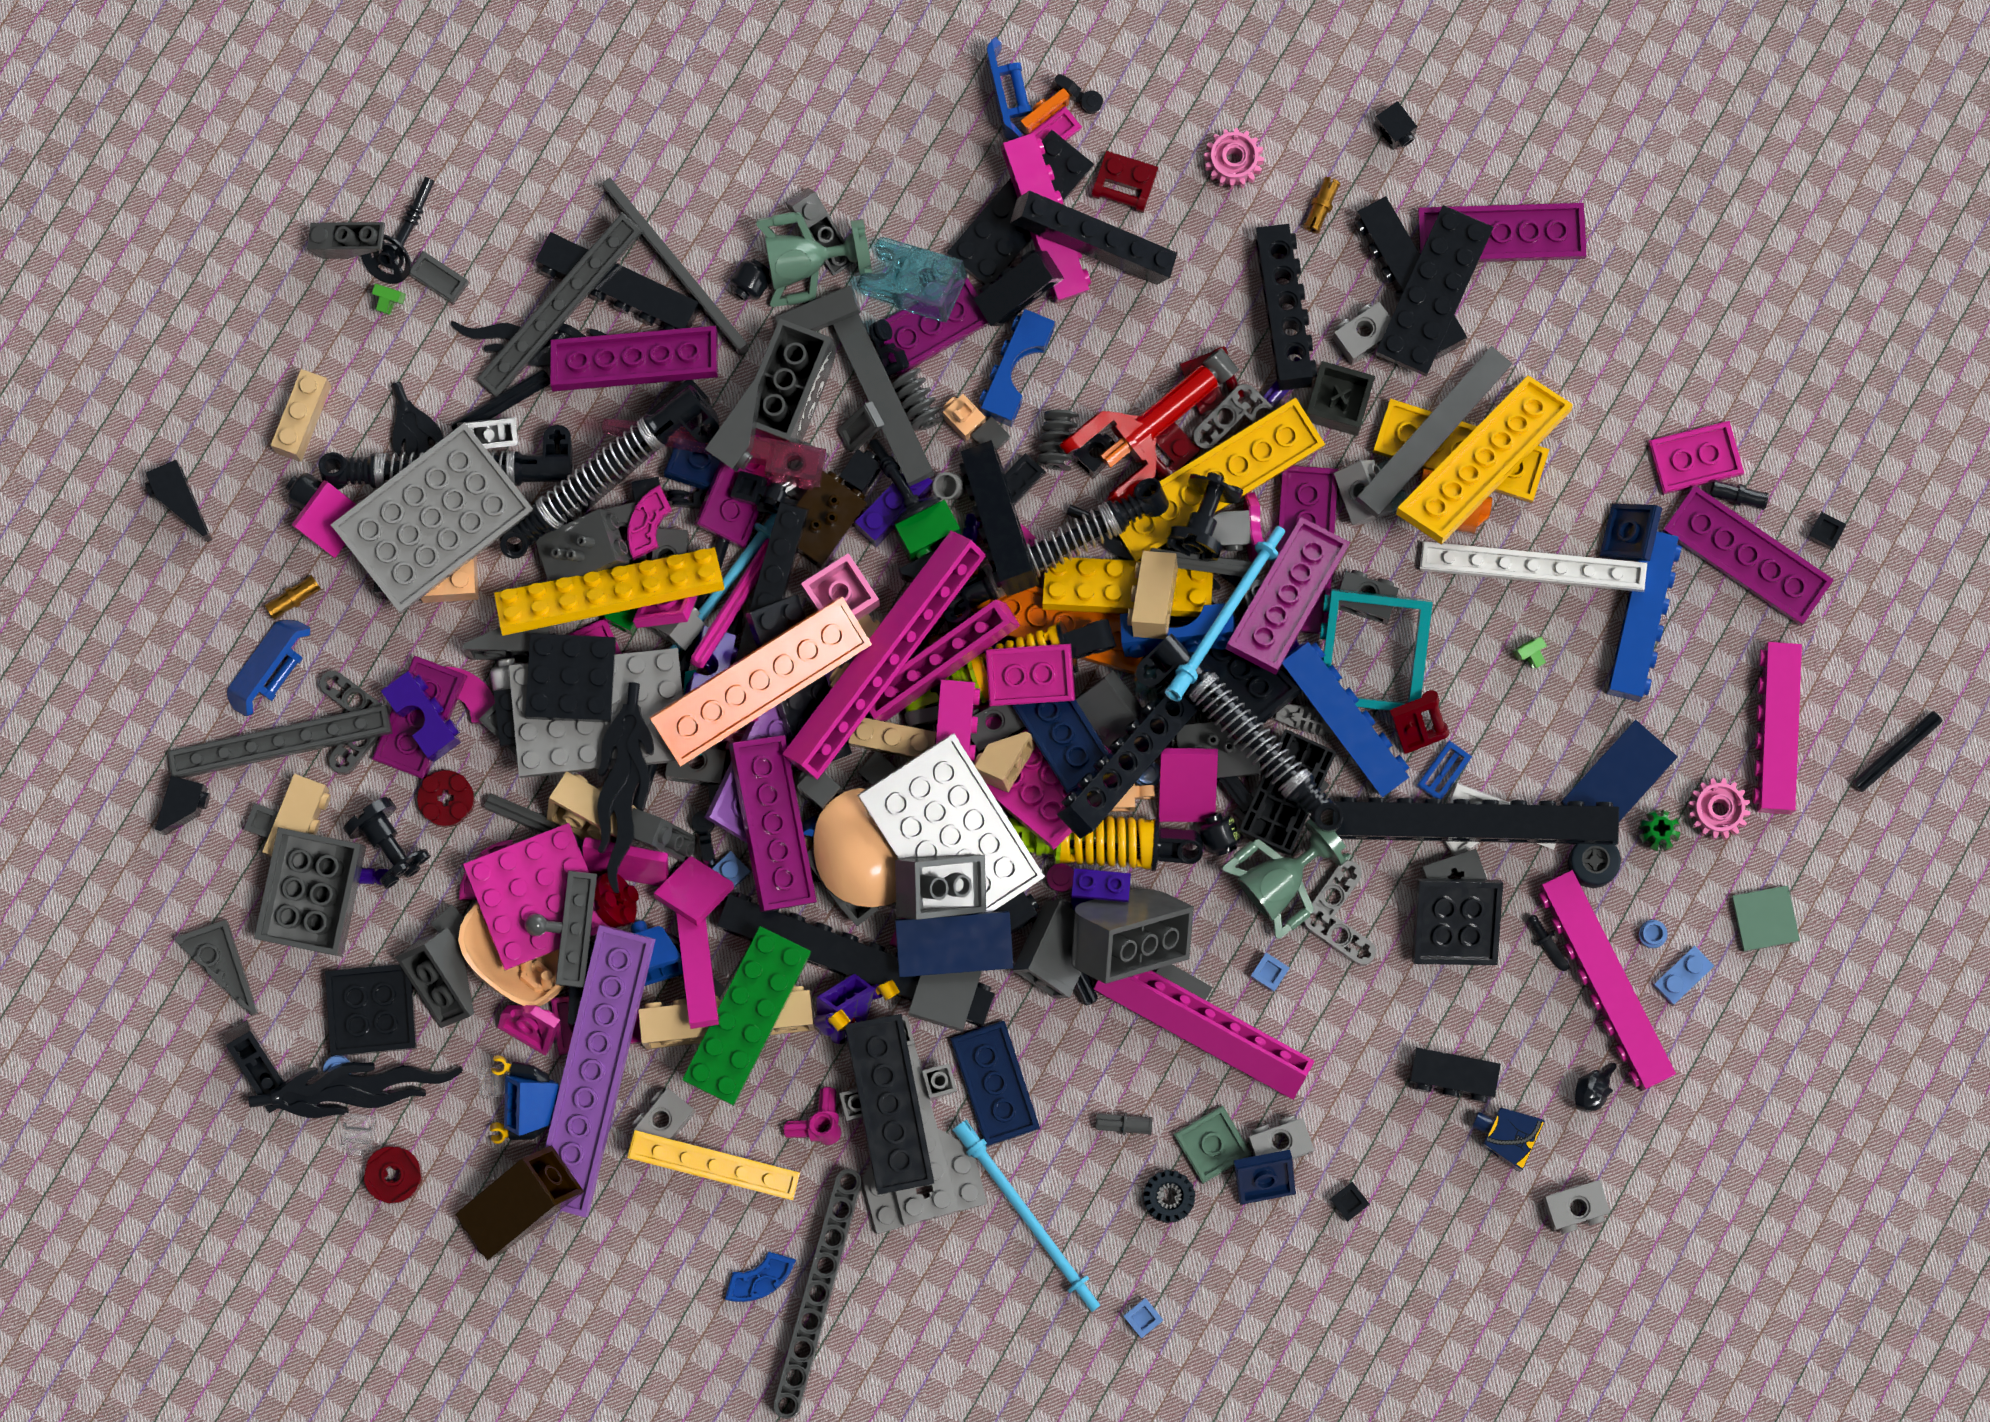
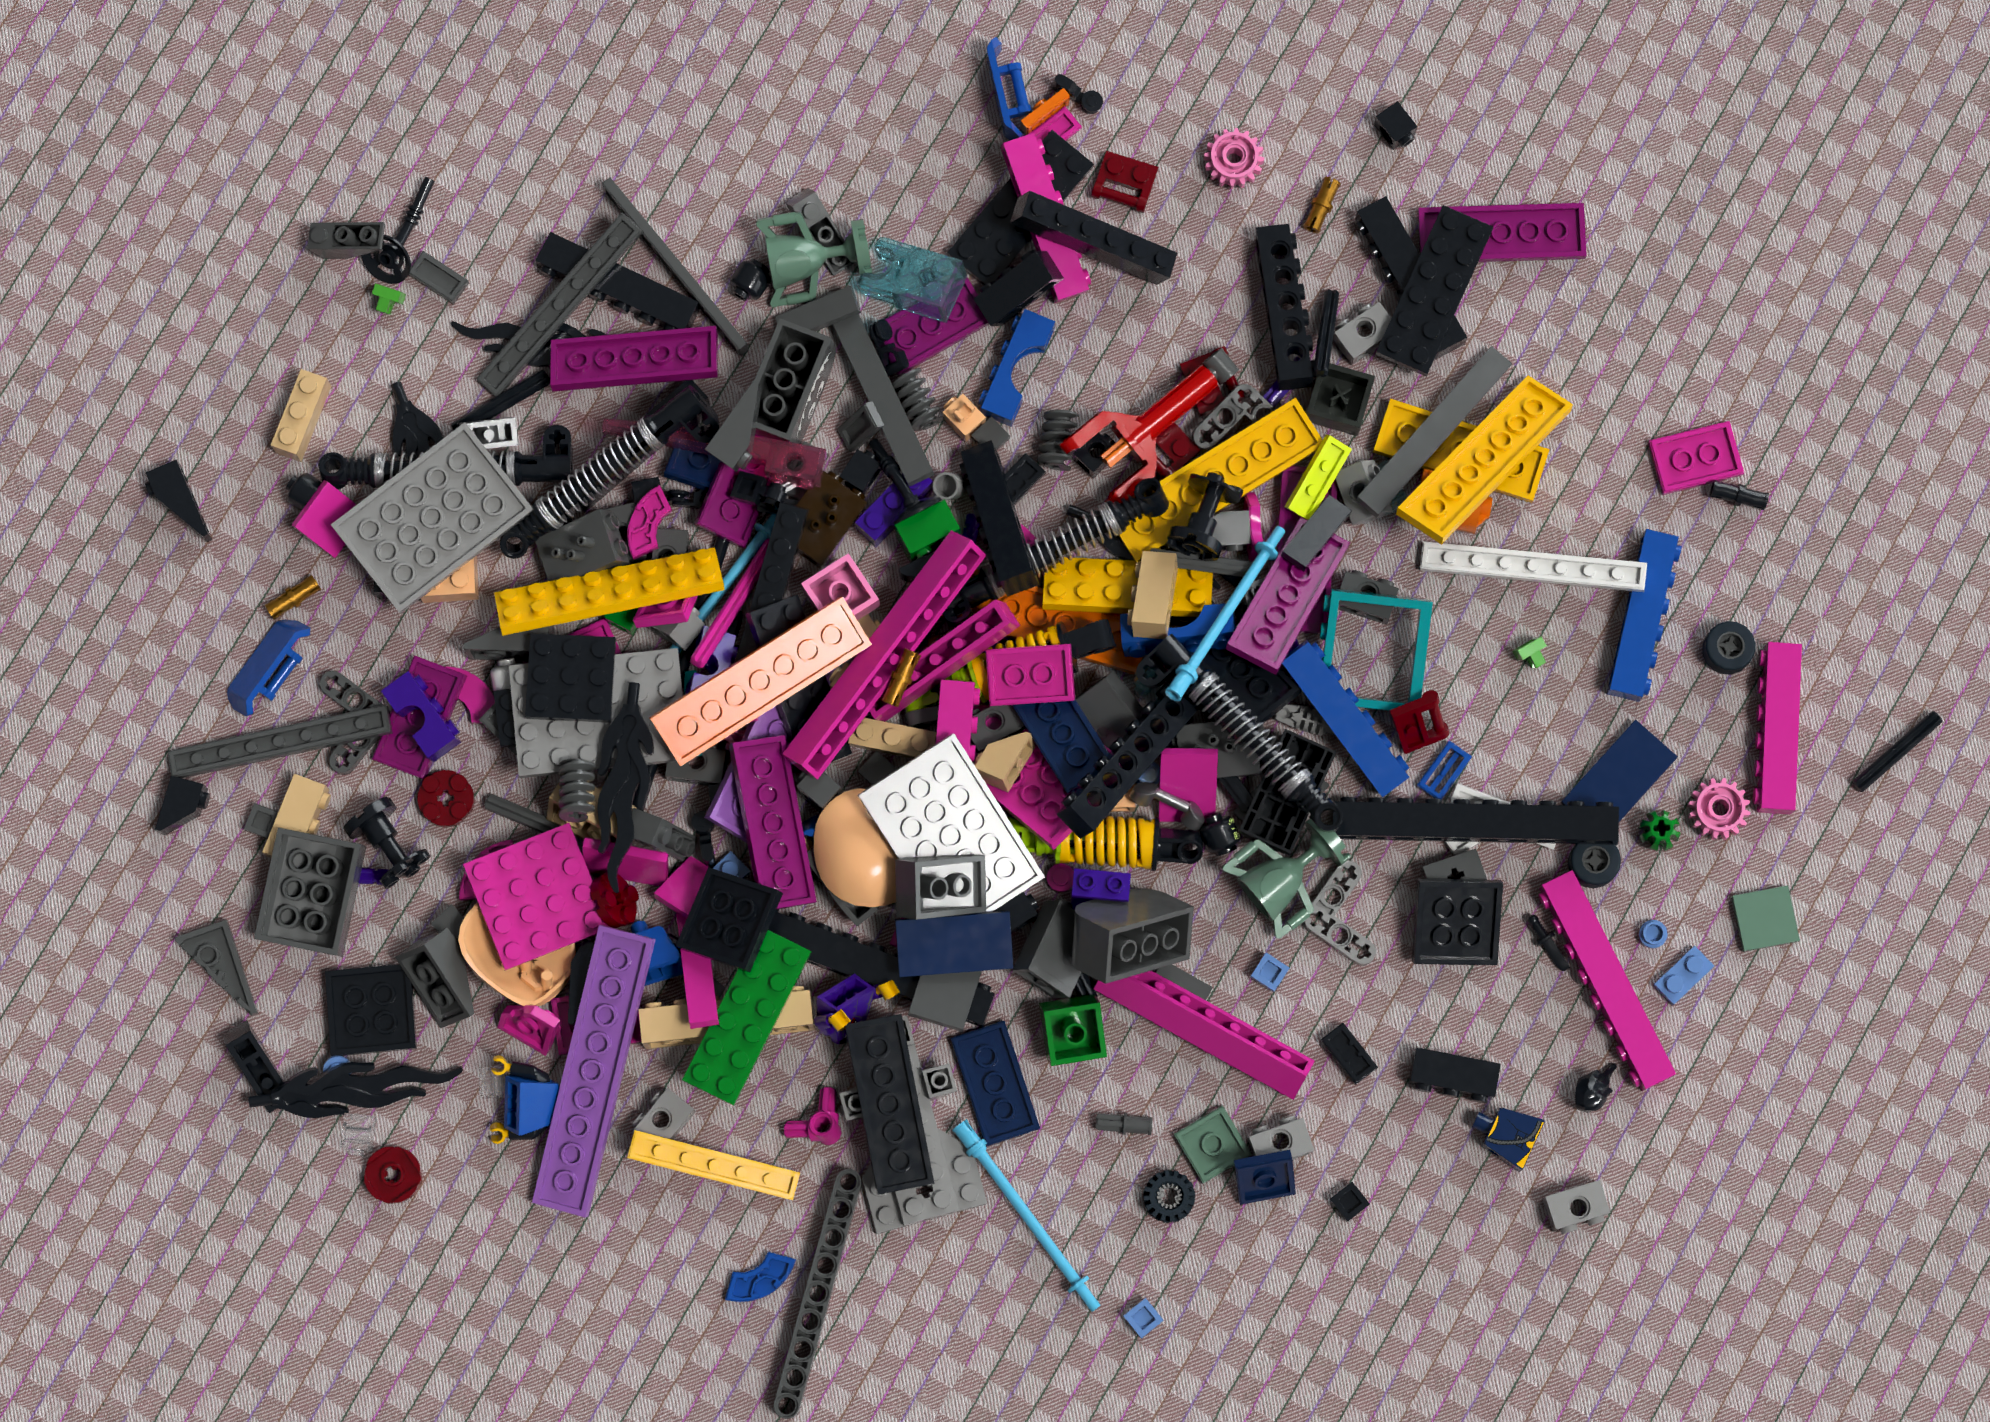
(518, 1202): dark brown slope -> none
(574, 928): dark grey plate -> none
(576, 790): none -> dark grey piece
(729, 919): none -> black plate
(901, 677): none -> pearl gold pin
(1073, 1030): none -> green brick
(1145, 792): none -> flat silver bar
(1316, 533): none -> black tile
(1318, 477): none -> neon yellow plate
(1326, 333): none -> black axle
(1349, 1053): none -> black plate
(1630, 532): dark blue tile -> none
(1733, 638): none -> black wheel
(1748, 555): magenta plate -> none
(1826, 531): black plate -> none

